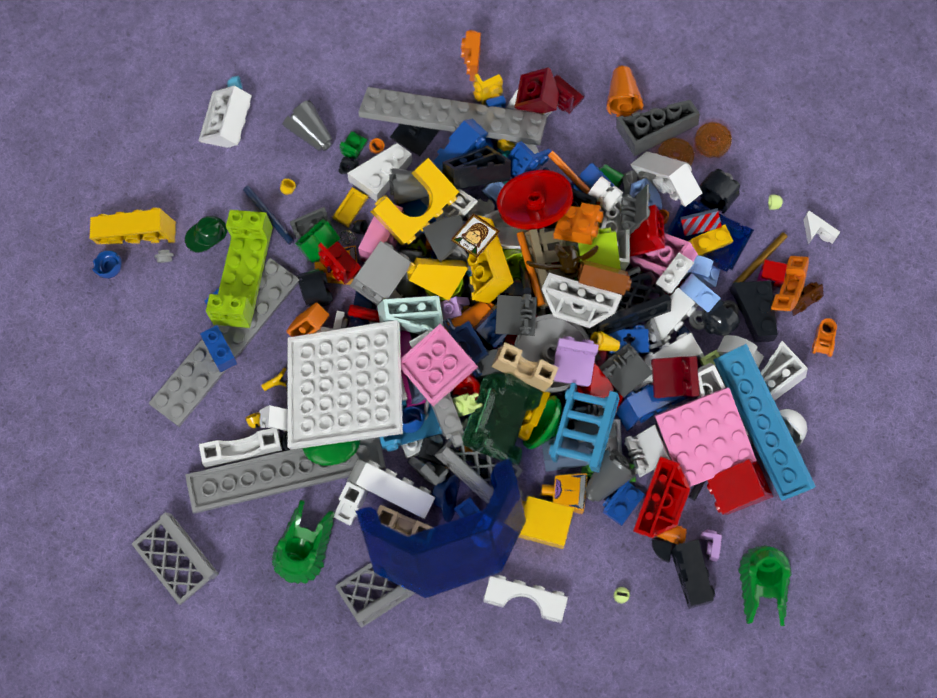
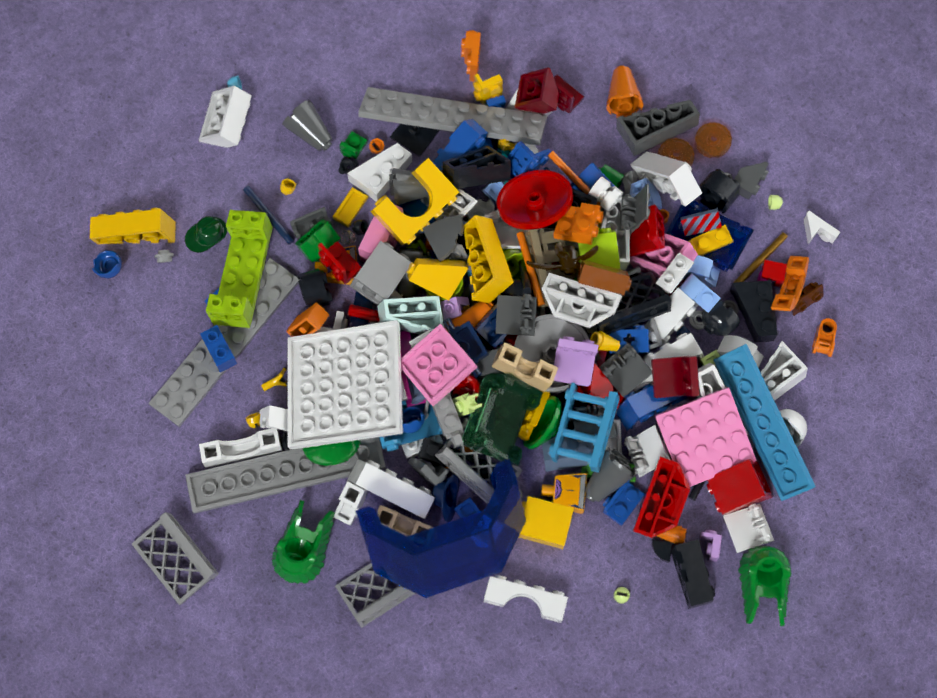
(475, 235): sticker -> none
(748, 528): none -> white hinge
(749, 178): none -> dark grey slope

